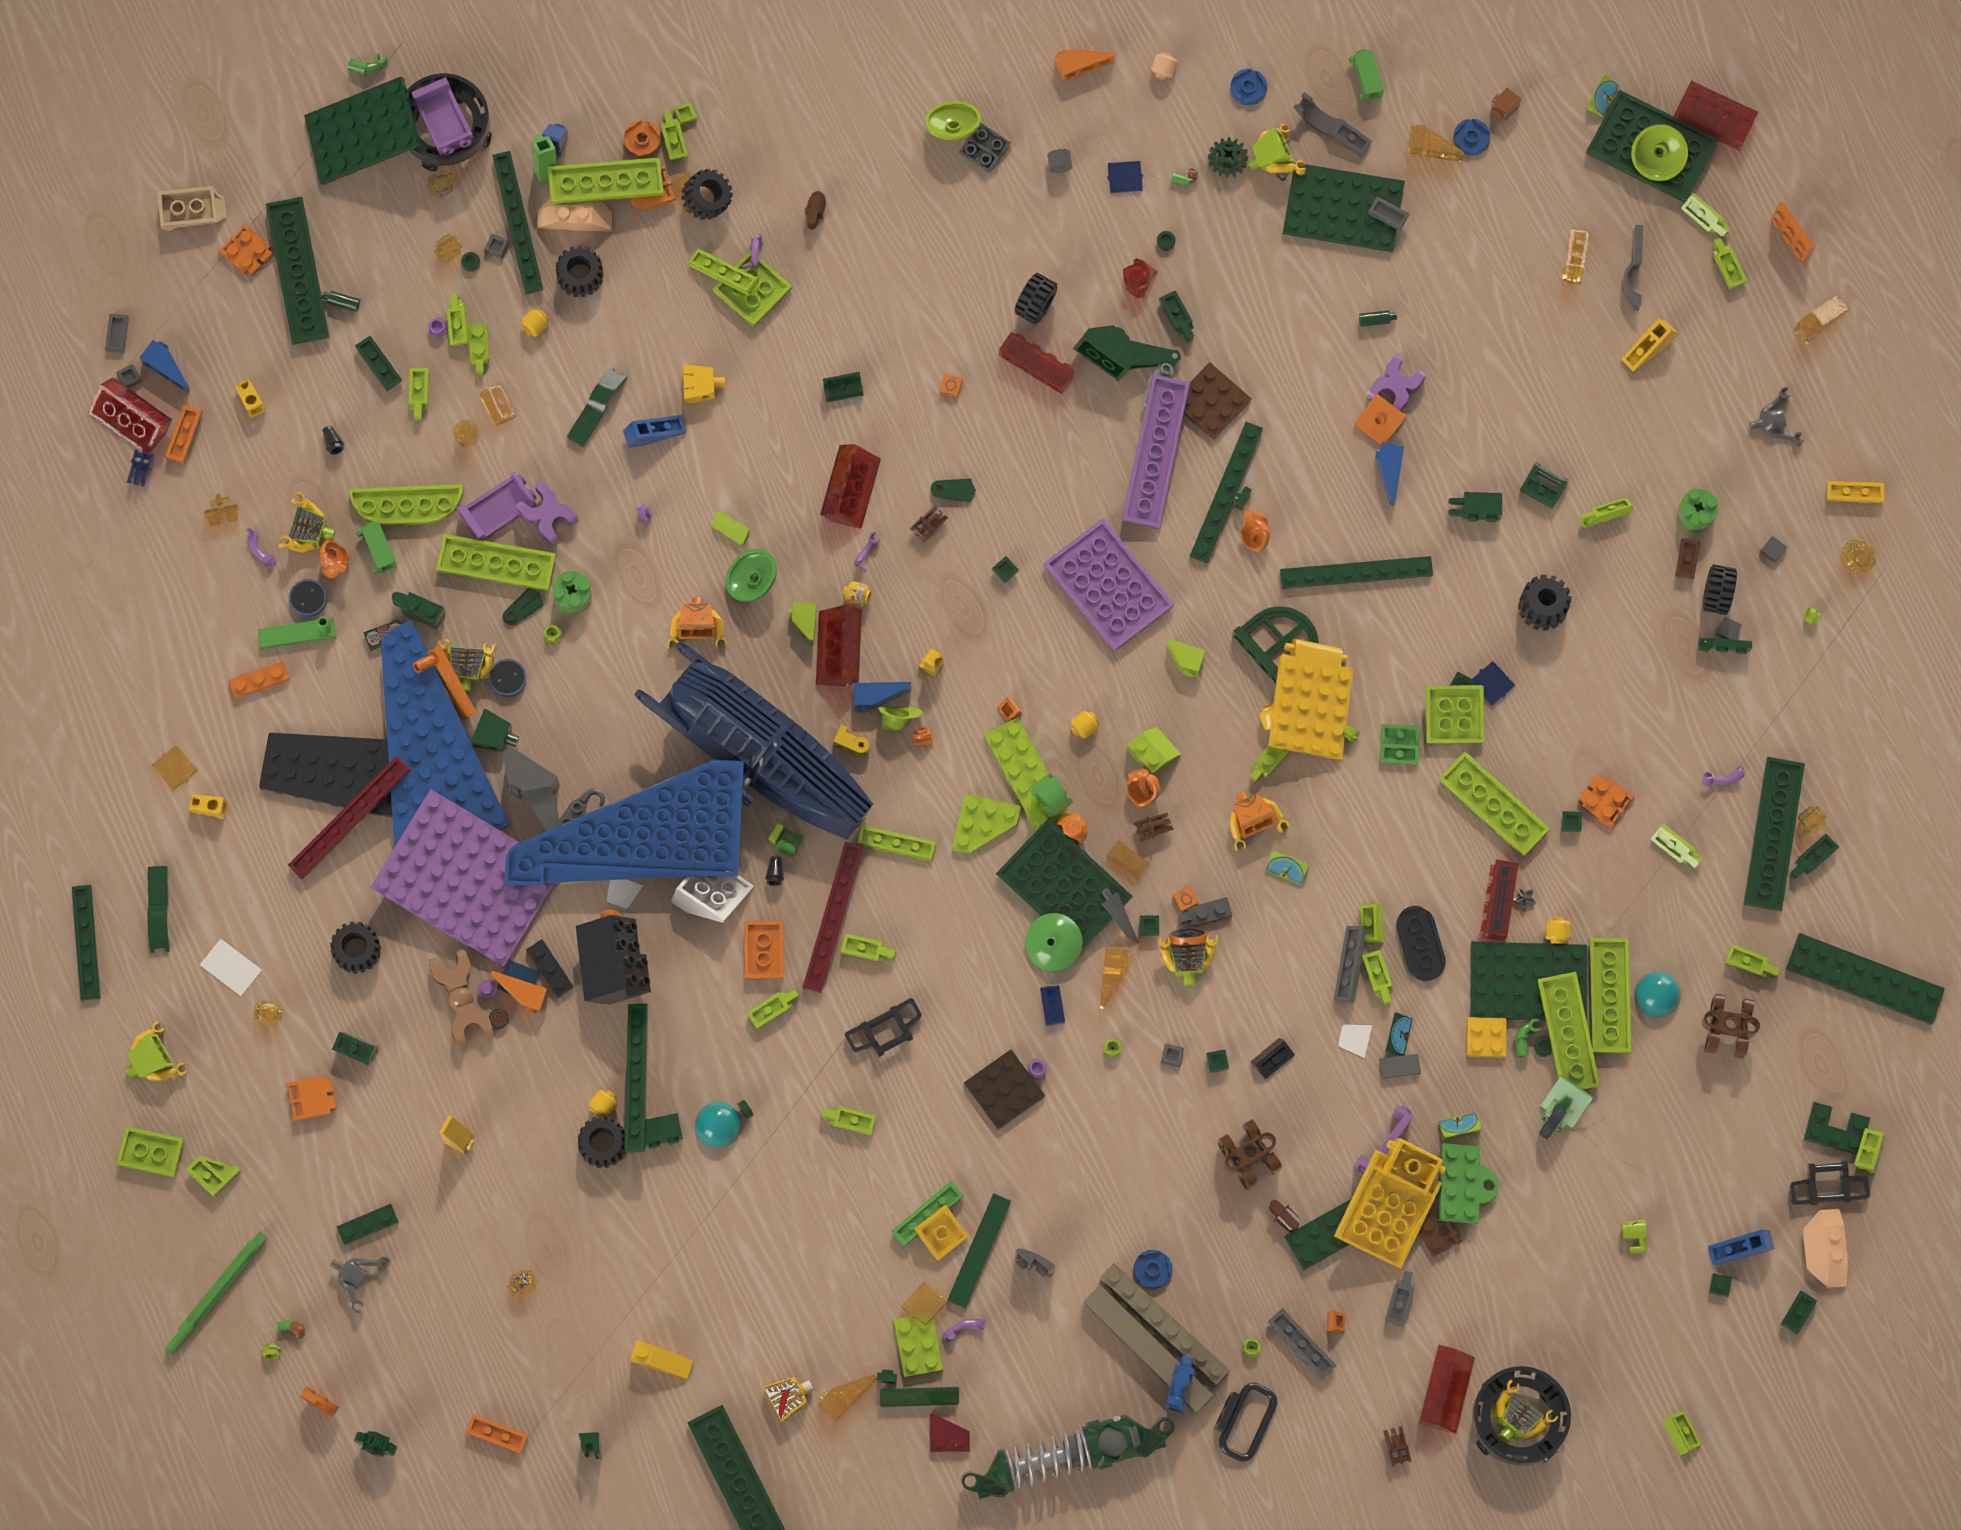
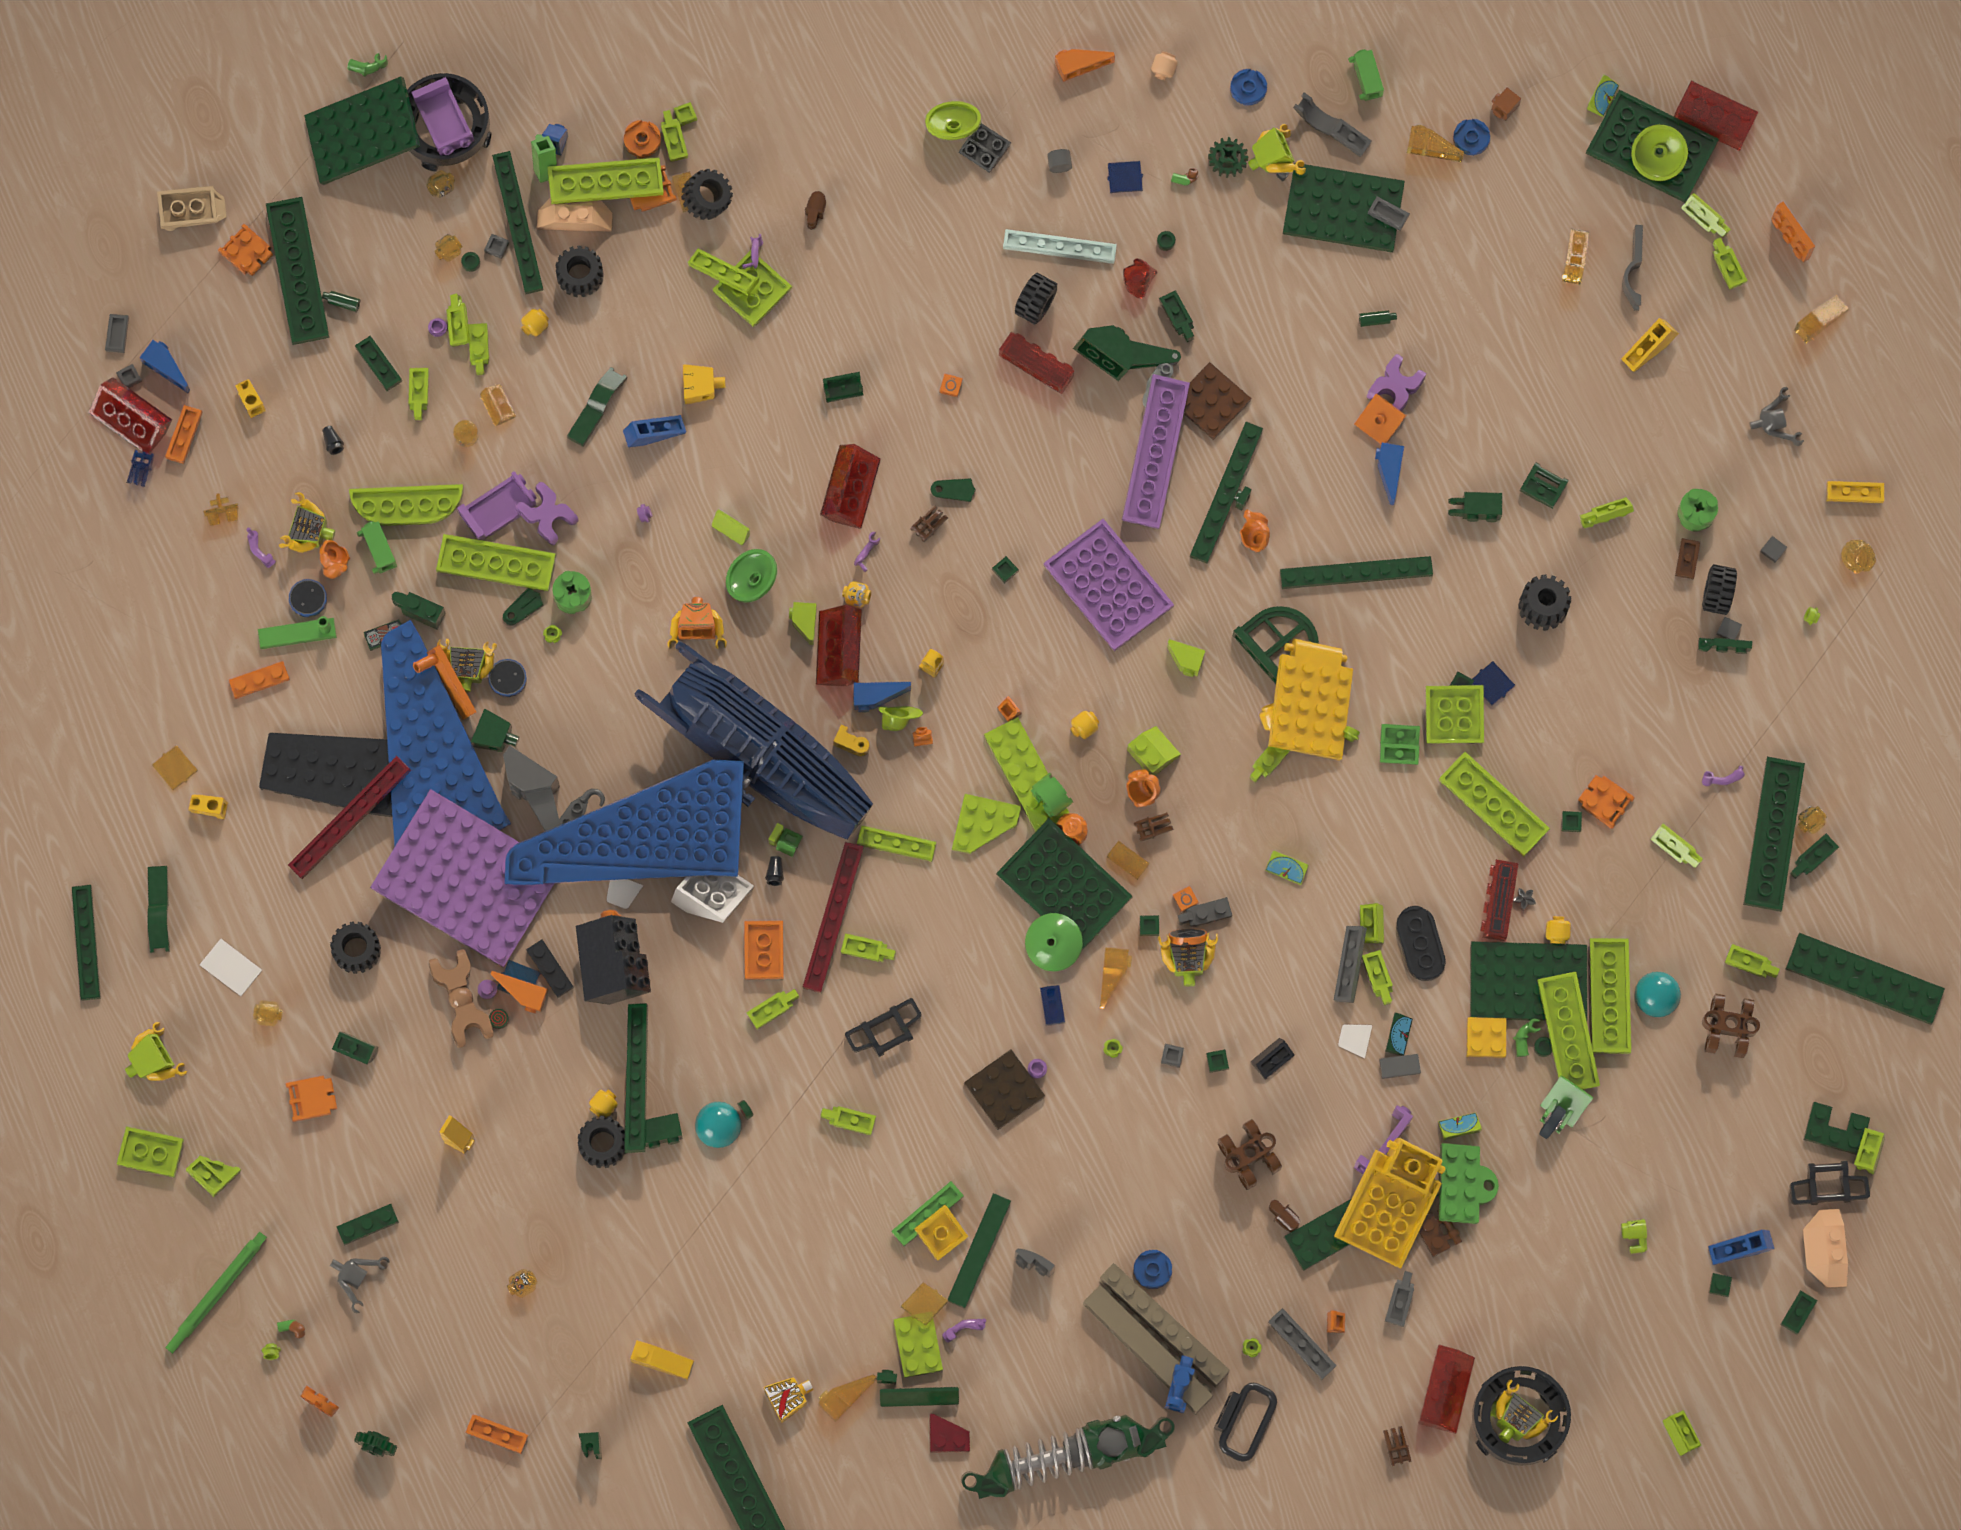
(1059, 246): none -> light aqua tile
(1116, 910): dark grey bar -> none
(1253, 815): orange torso -> none

